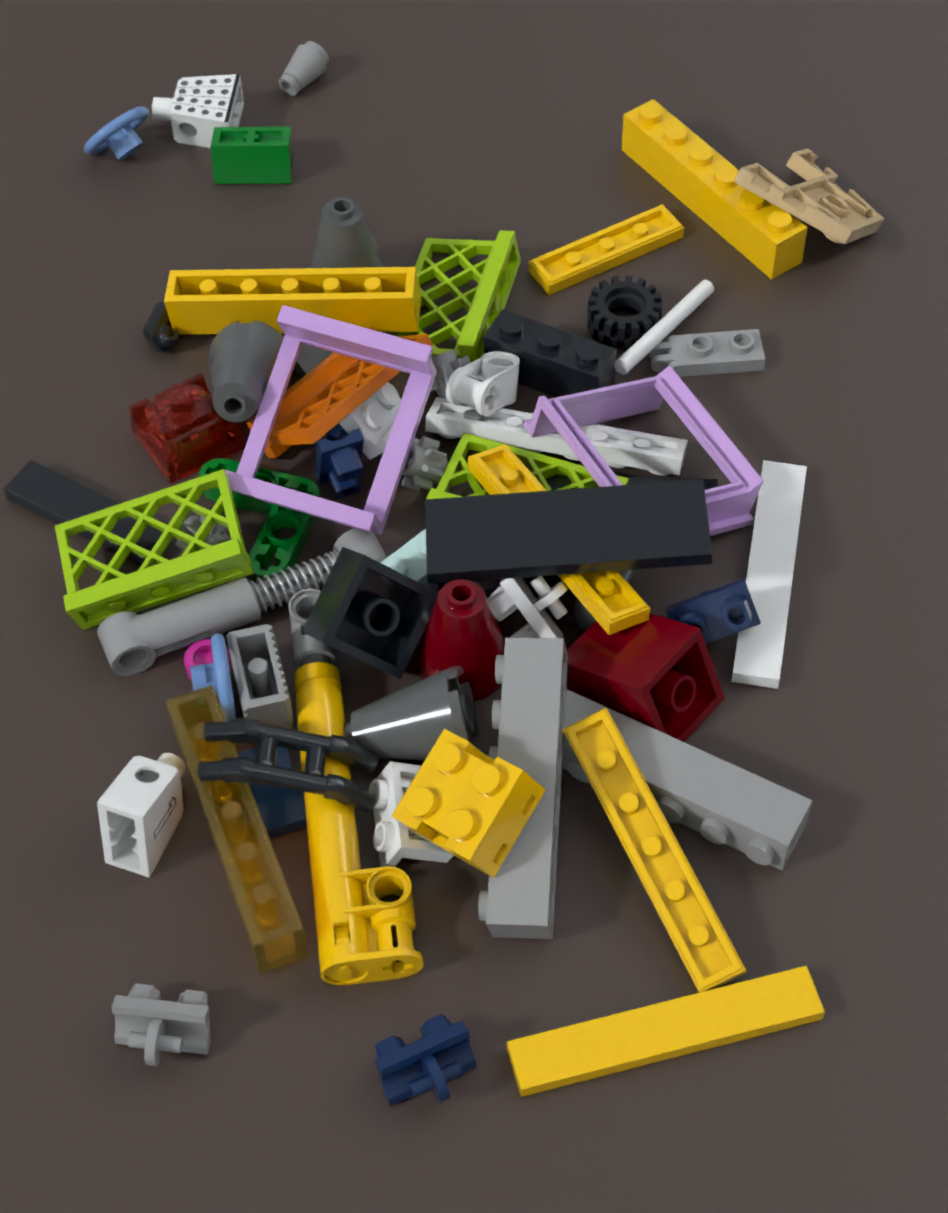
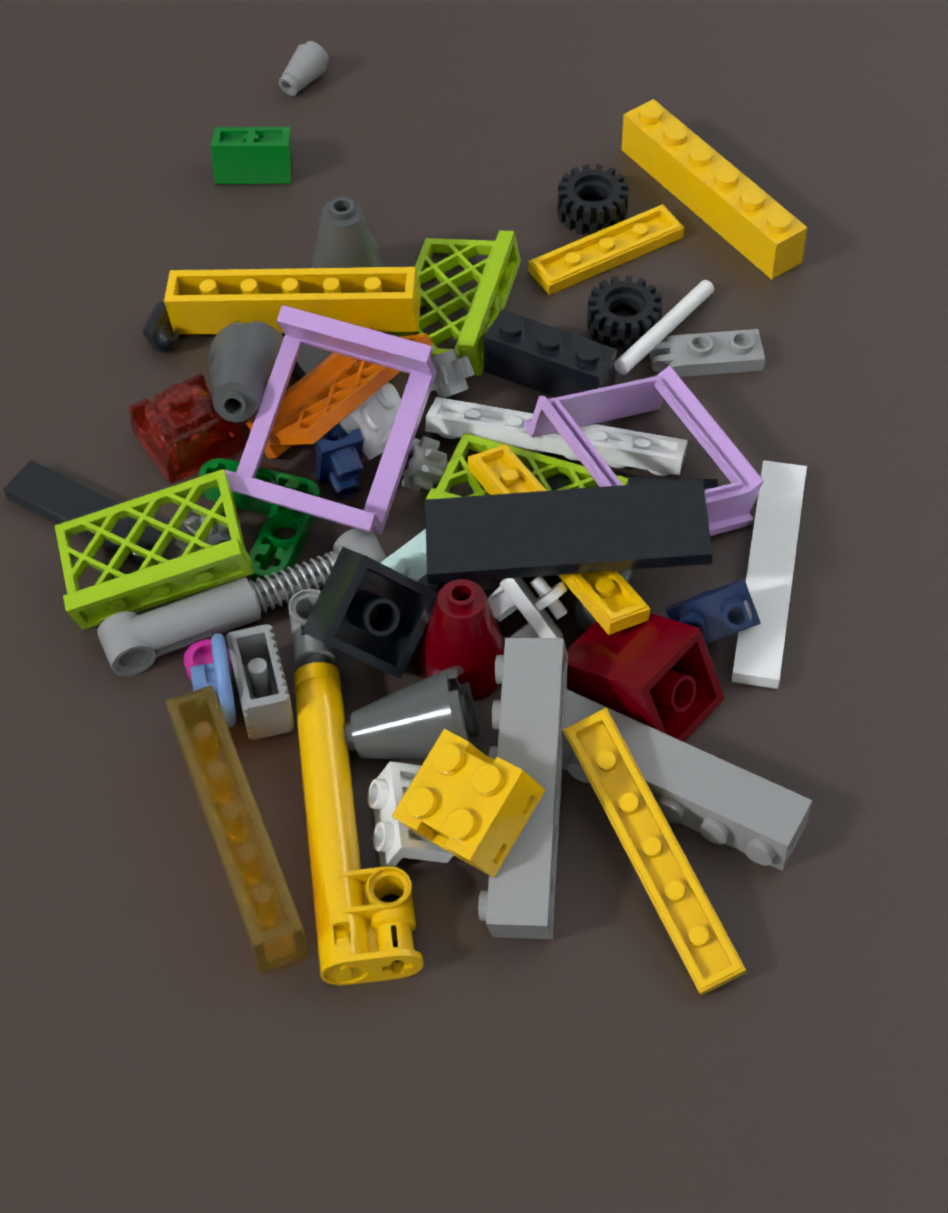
(119, 134): medium blue piece -> none
(141, 812): white torso -> none
(162, 1025): light grey hips -> none
(200, 106): white torso -> none
(264, 769): black piece -> none
(279, 807): dark blue tile -> none
(426, 1063): dark blue hips -> none
(485, 383): white piece -> none
(597, 185): none -> black tyre
(664, 1030): yellow tile -> none
(817, 201): tan wing -> none

